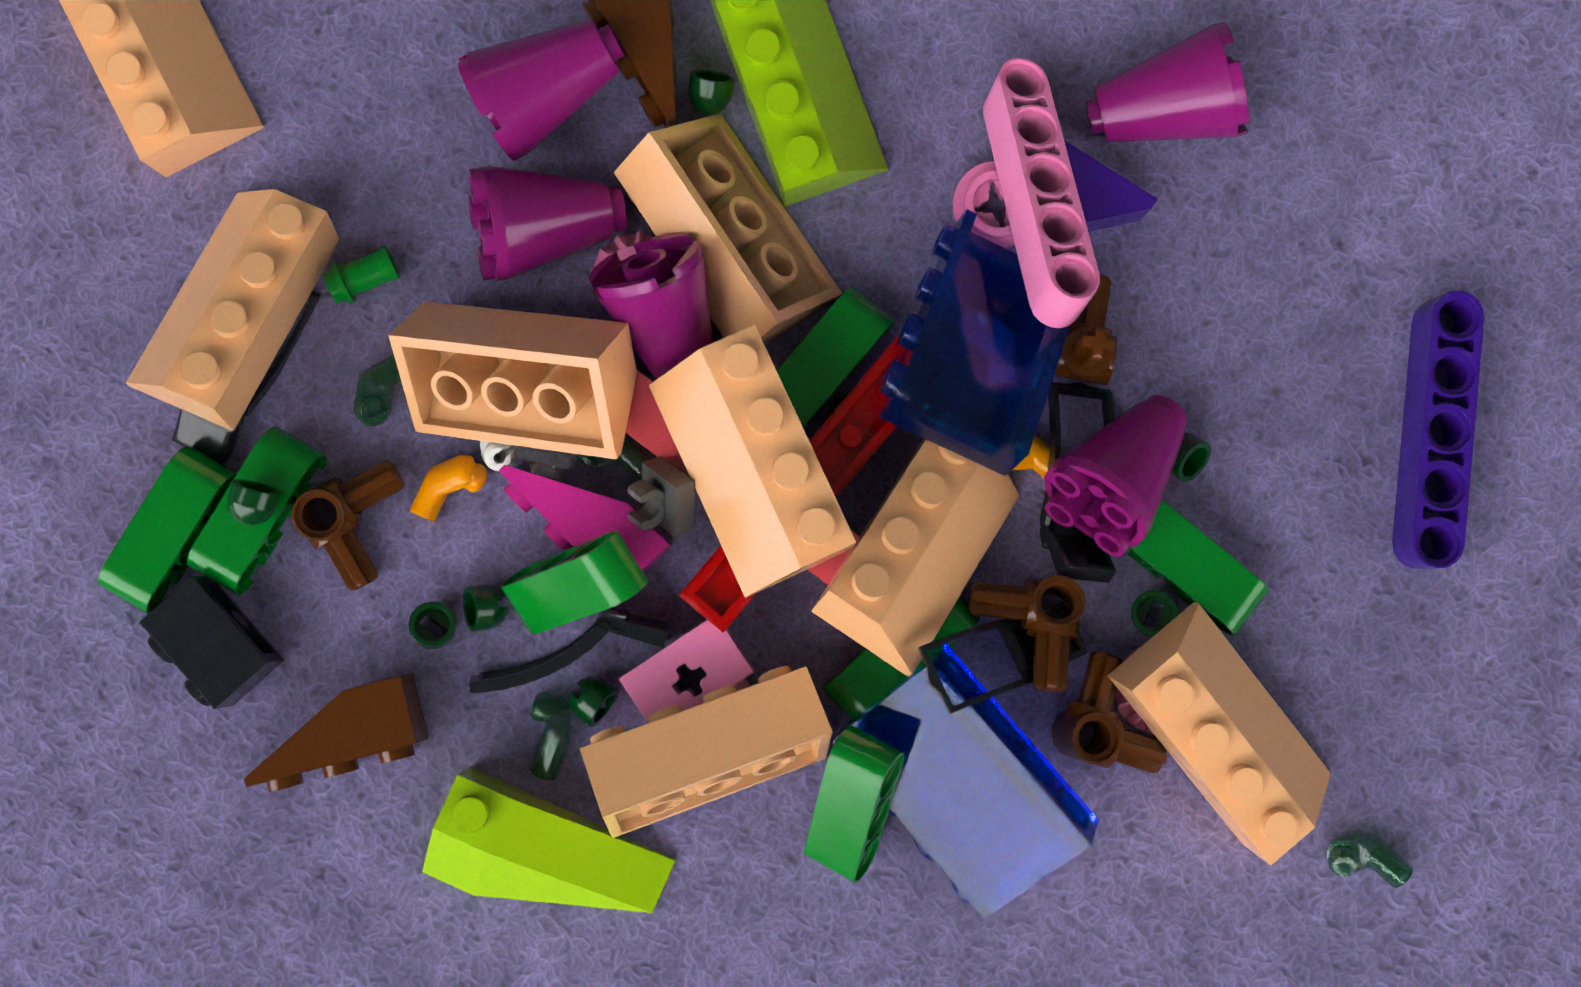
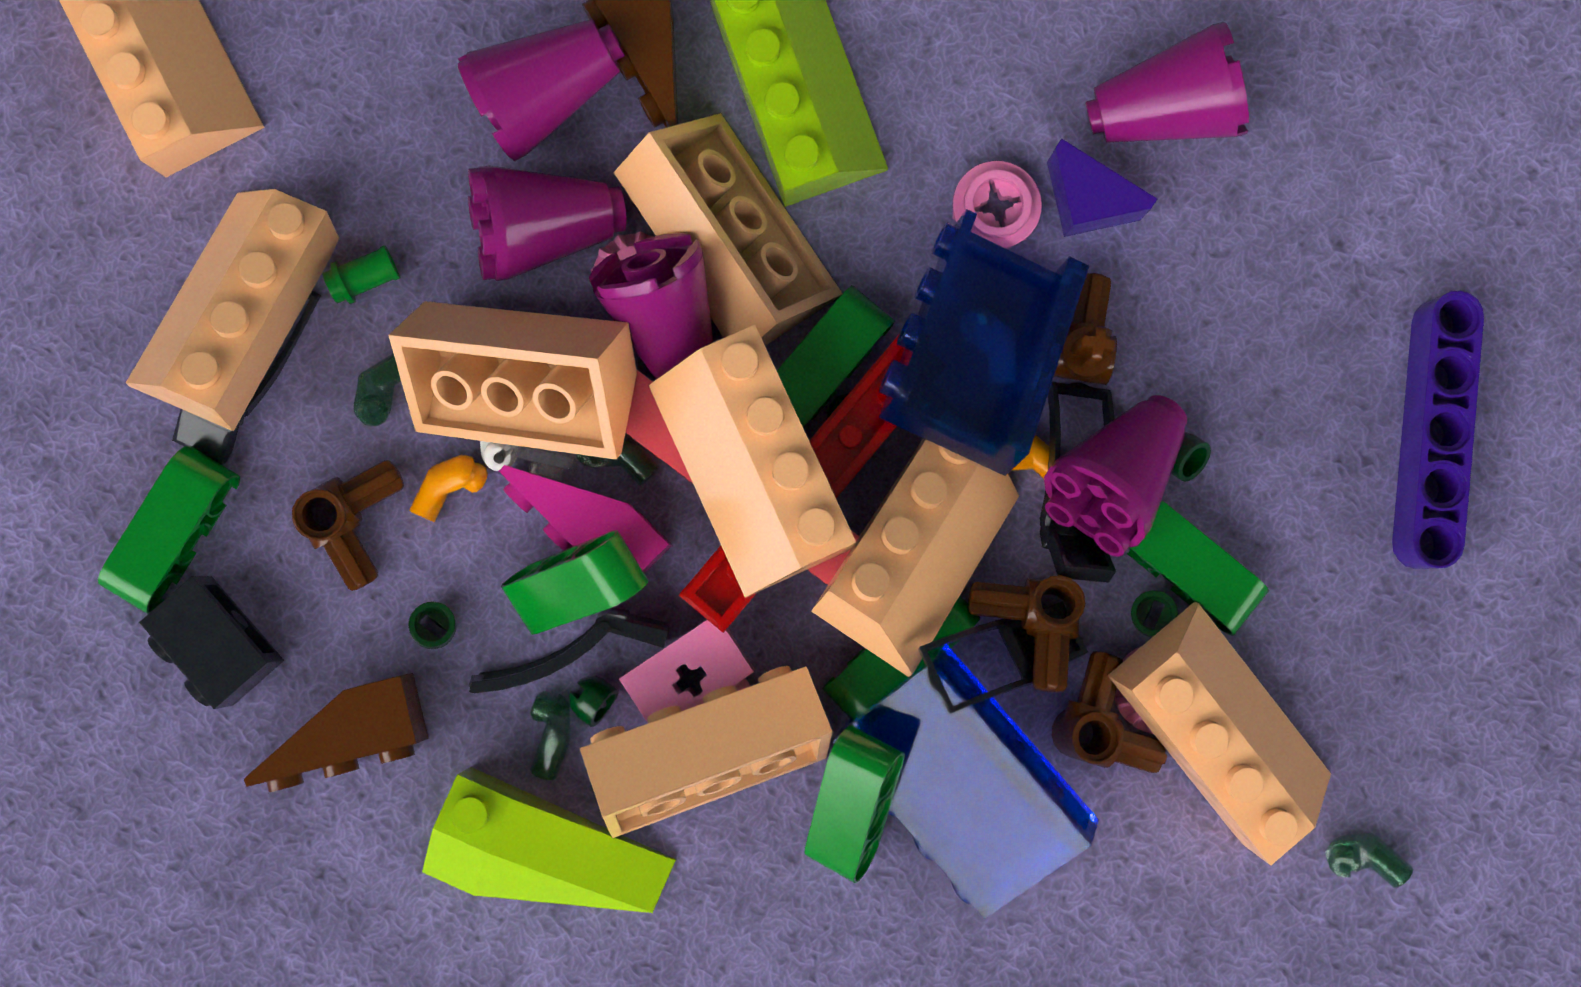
(231, 550): green beam -> none
(252, 501): dark green hinge -> none
(482, 607): dark green hinge -> none
(665, 498): dark grey tile -> none
(710, 91): dark green hinge -> none
(1040, 194): bright pink beam -> none

